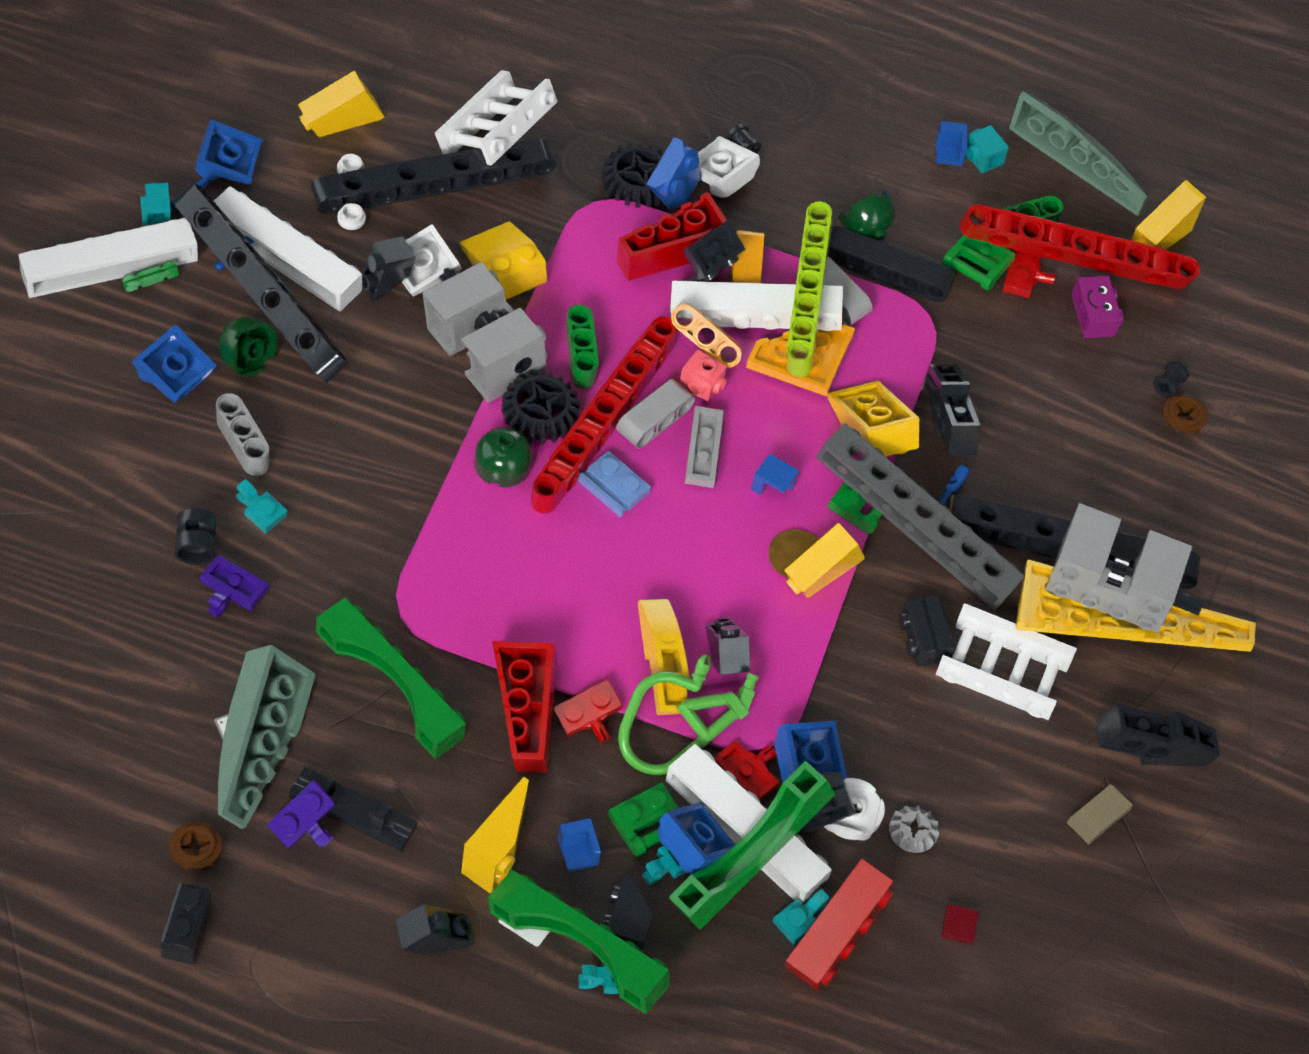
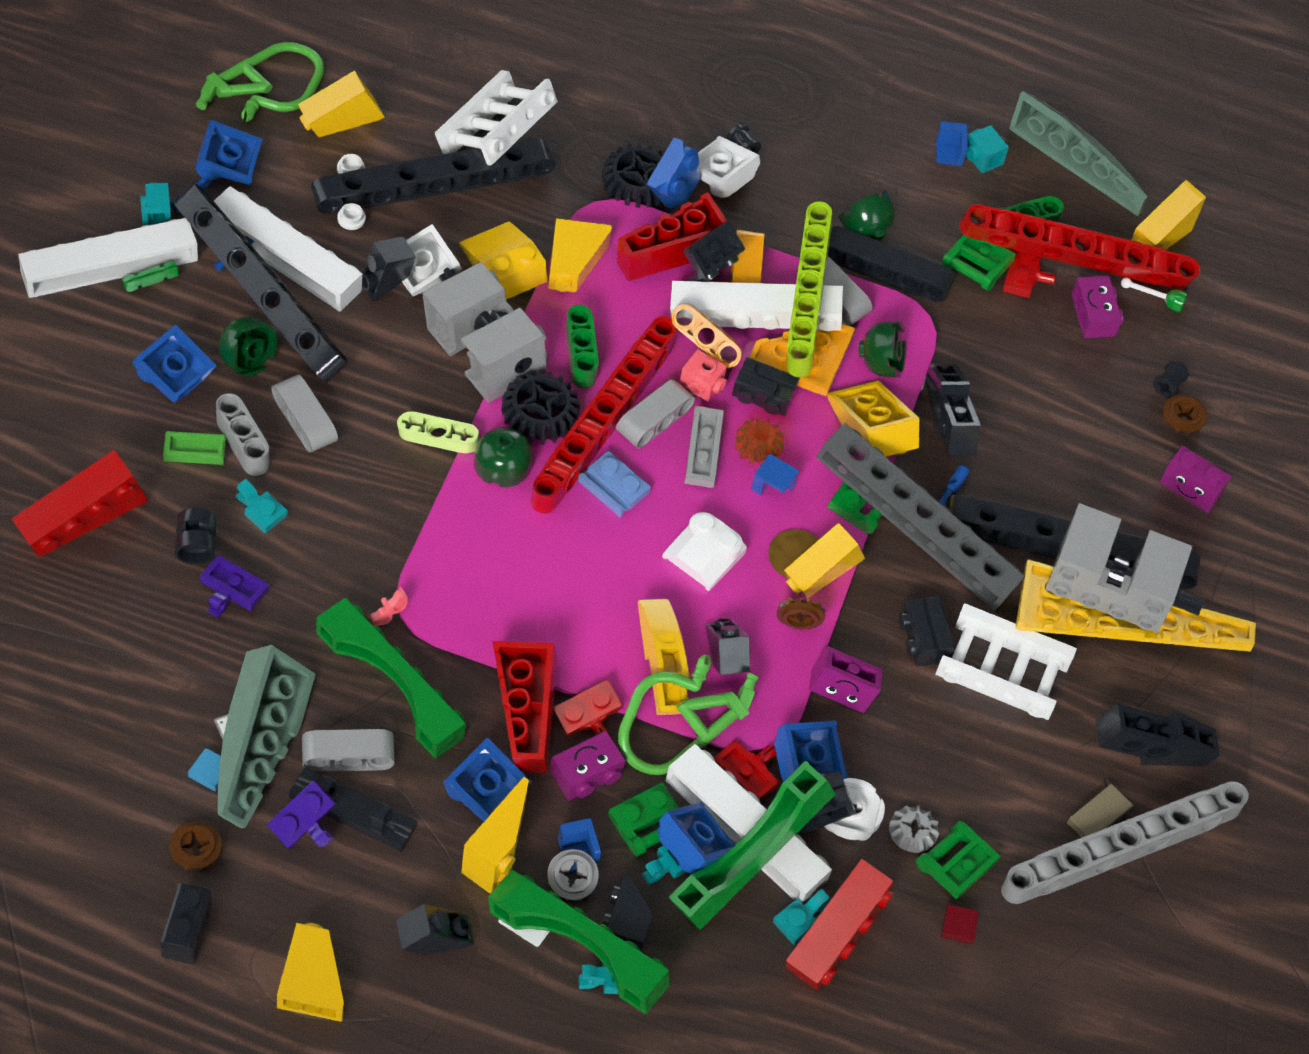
(80, 505): none -> red wedge
(194, 448): none -> bright green tile
(206, 769): none -> dark azure tile
(217, 84): none -> bright green piece
(304, 413): none -> light grey beam
(311, 976): none -> yellow slope
(348, 750): none -> light grey beam
(394, 605): none -> coral piece
(429, 423): none -> yellowish green beam
(483, 779): none -> blue slope
(576, 252): none -> yellow slope
(585, 867): none -> light grey gear
(587, 766): none -> magenta brick
(706, 549): none -> white slope
(758, 440): none -> clear orange gear
(765, 387): none -> black brick
(790, 613): none -> reddish brown gear
(845, 679): none -> magenta brick
(883, 349): none -> dark green cylinder
(965, 866): none -> green plate
(1106, 850): none -> light grey beam
(1174, 299): none -> hinge
(1195, 479): none -> magenta brick

